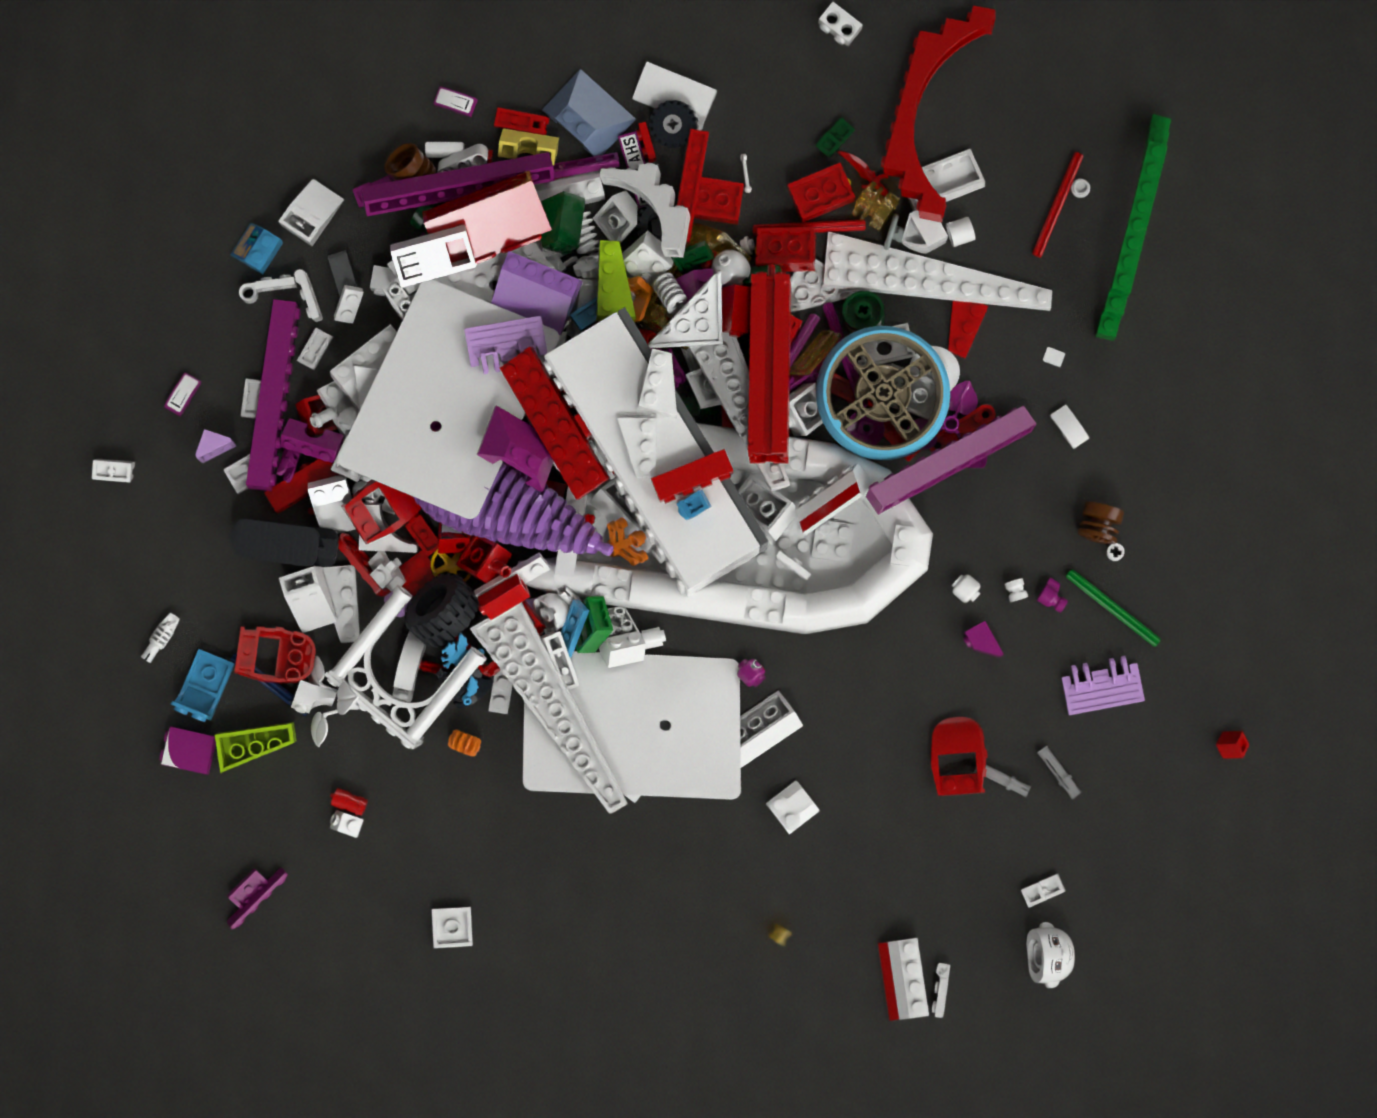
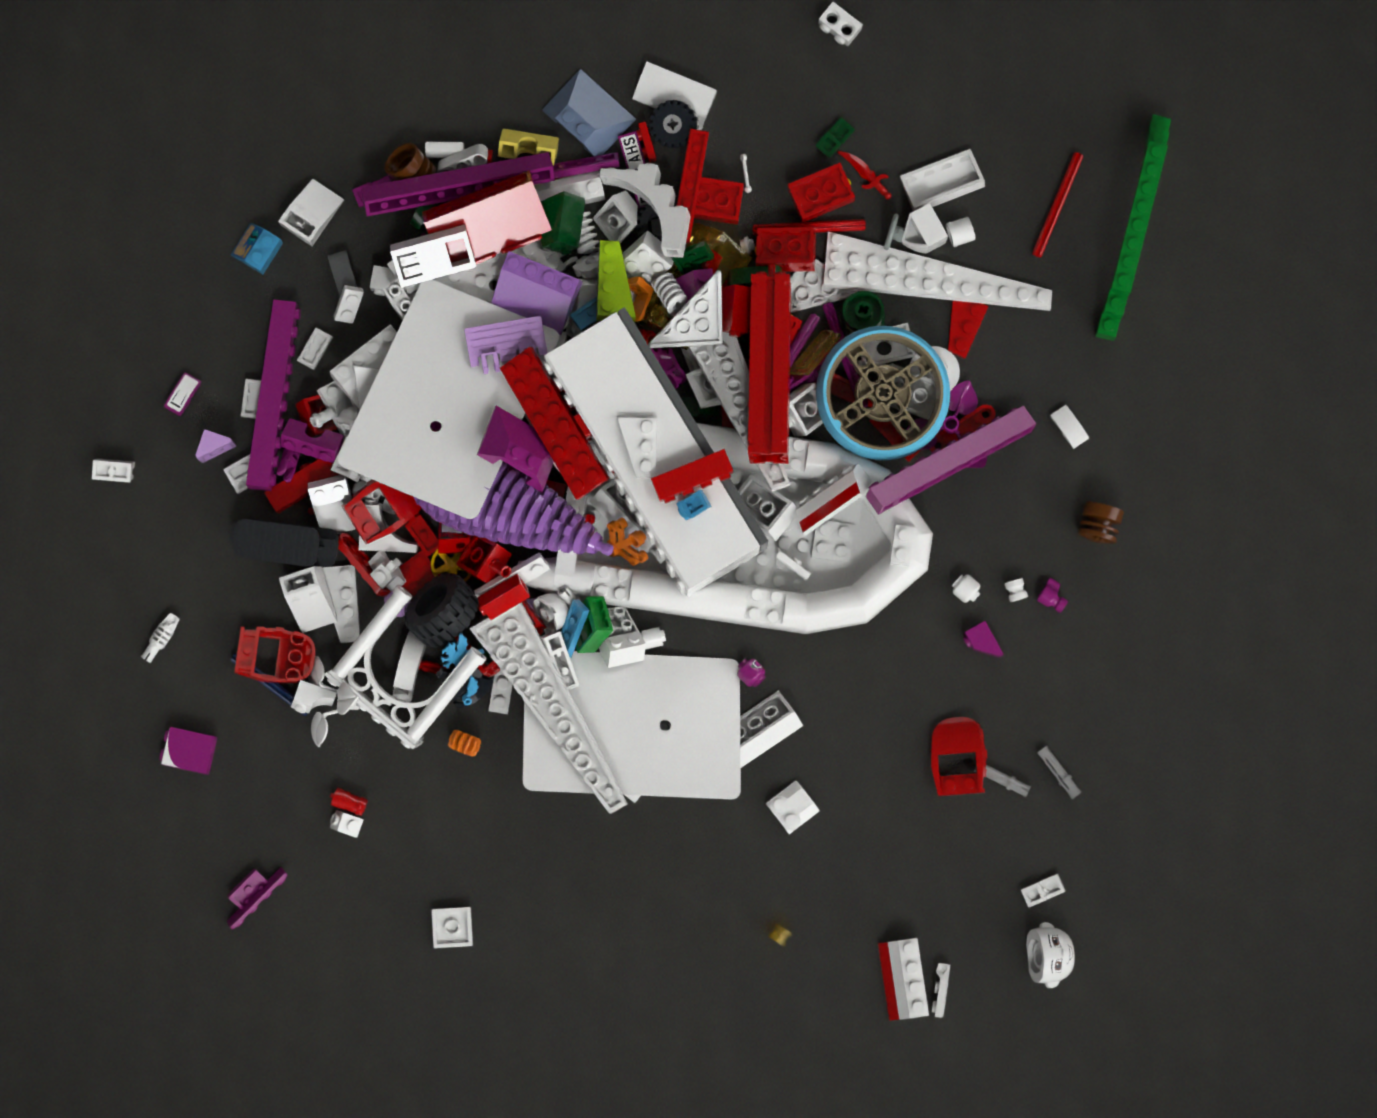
(203, 686): dark azure bracket -> none
(248, 744): lime wedge -> none
(267, 284): white plate -> none
(307, 293): white hinge -> none
(455, 101): slope -> none
(520, 121): red plate -> none
(659, 387): white wedge -> none
(733, 267): white cylinder -> none
(873, 436): magenta dish -> none
(875, 206): clear yellow wheel -> none
(928, 57): red arch -> none
(1053, 356): white sticker -> none
(1080, 188): white plate -> none
(1103, 690): lavender hinge -> none
(1110, 555): white bush -> none
(1113, 608): green axle -> none
(1232, 744): red panel -> none

